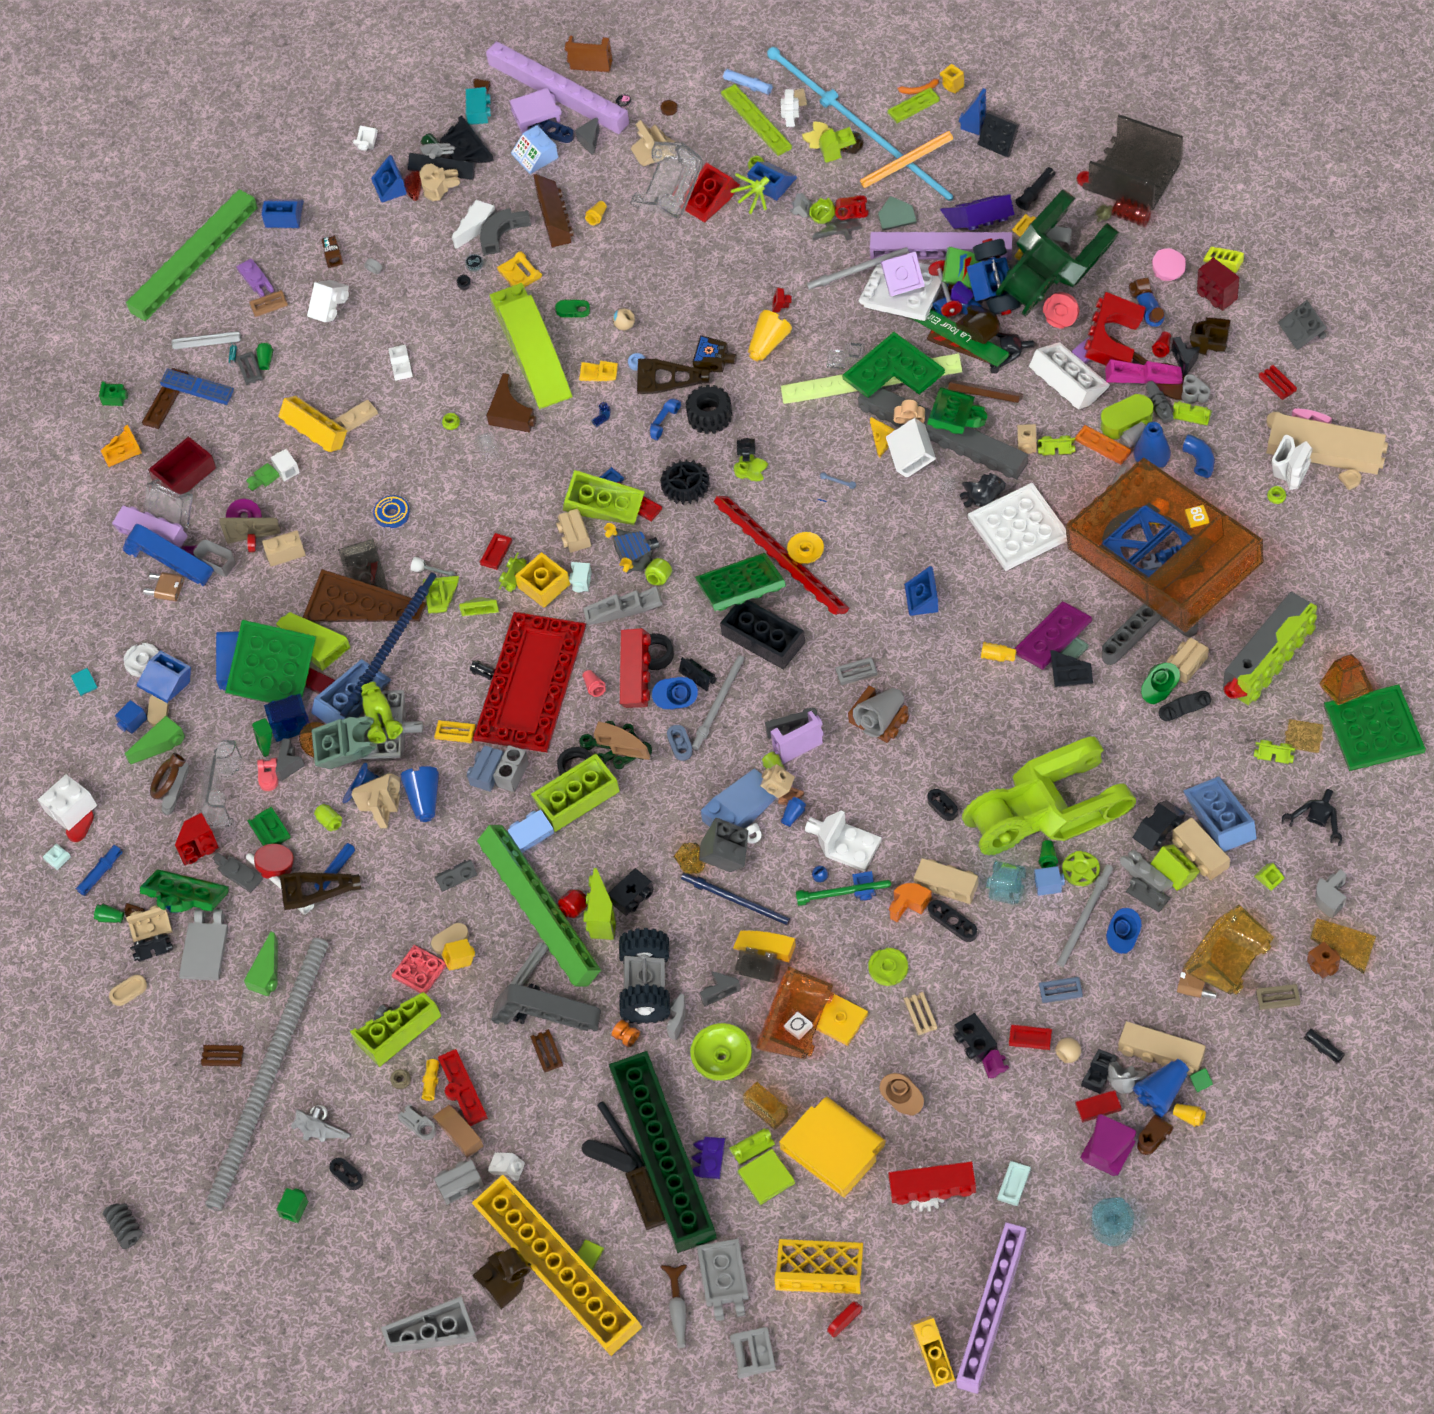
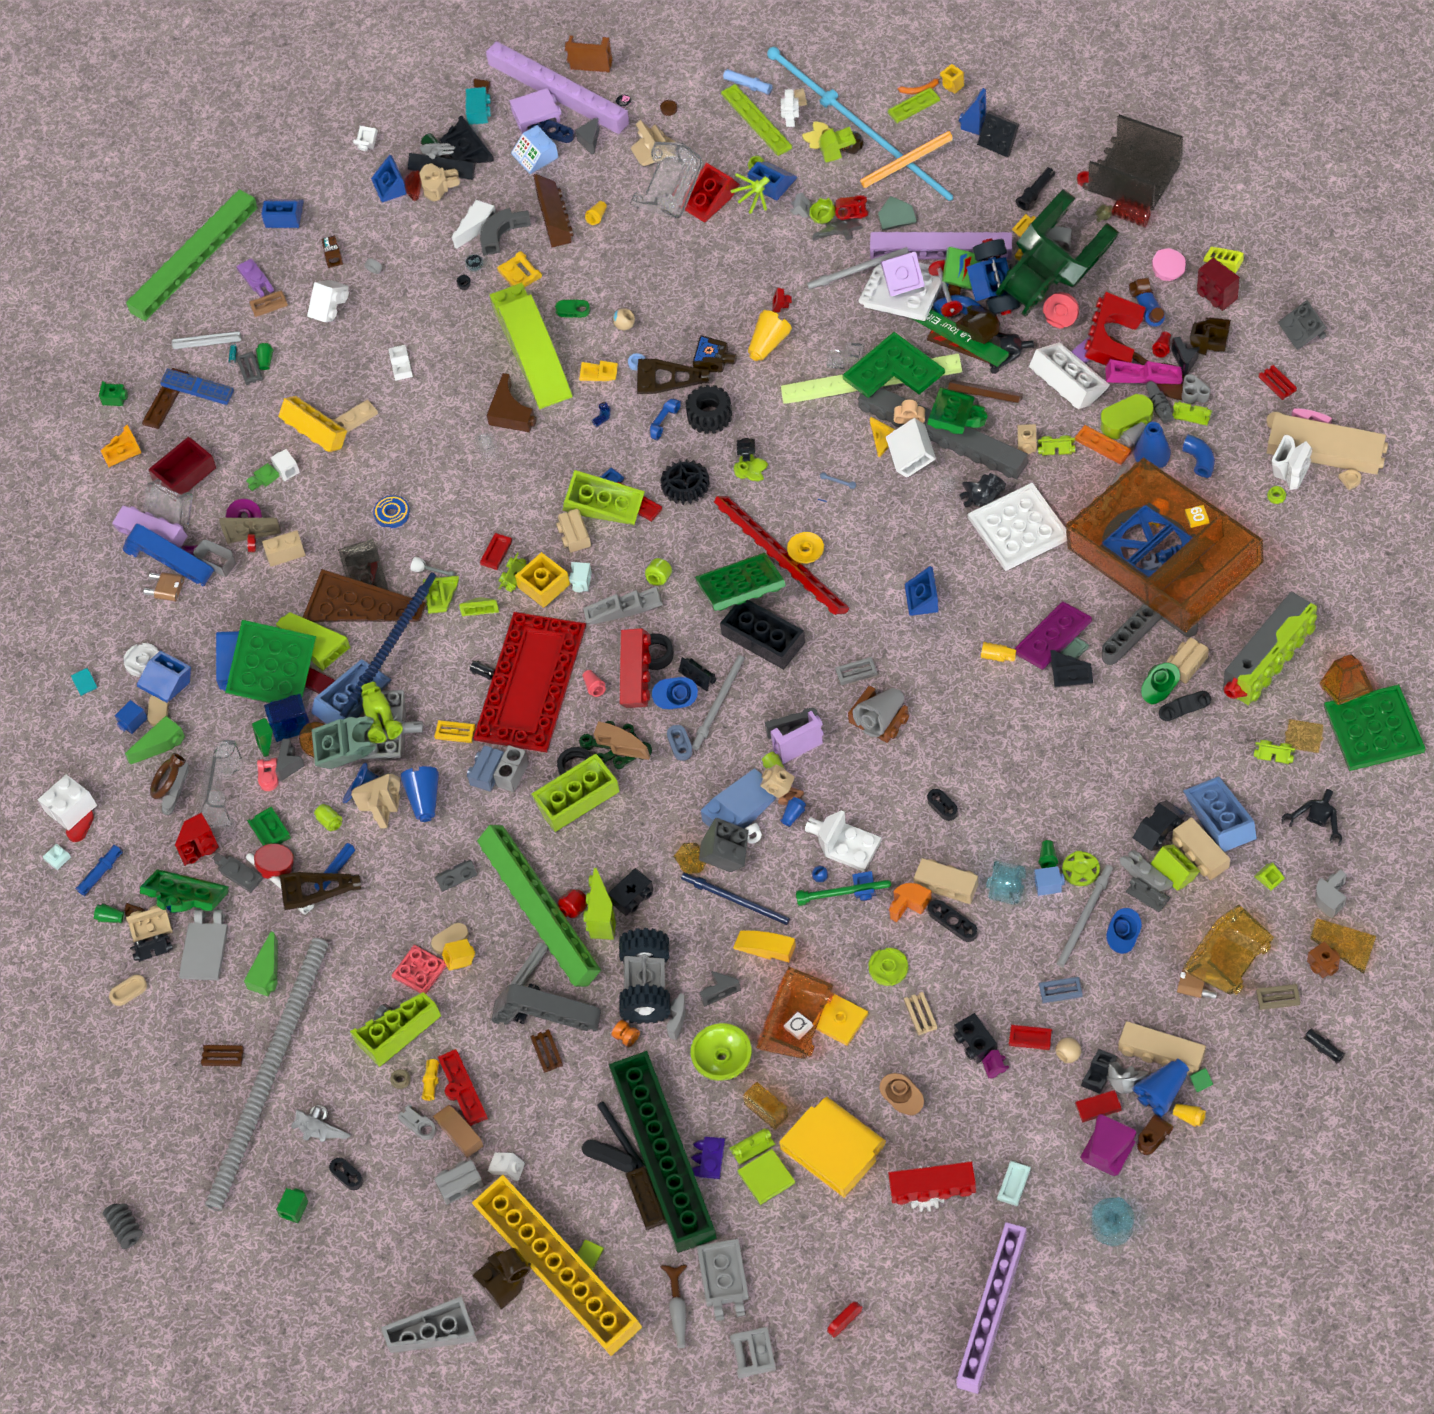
(448, 418): lime plate -> none
(530, 831): light blue brick -> none
(631, 548): torso -> none
(757, 965): clear smoke brick -> none
(819, 1282): yellow fence -> none
(932, 1350): yellow slope -> none
(961, 293): dark purple slope -> none
(979, 212): dark purple wedge -> none
(1036, 804): lime arm -> none

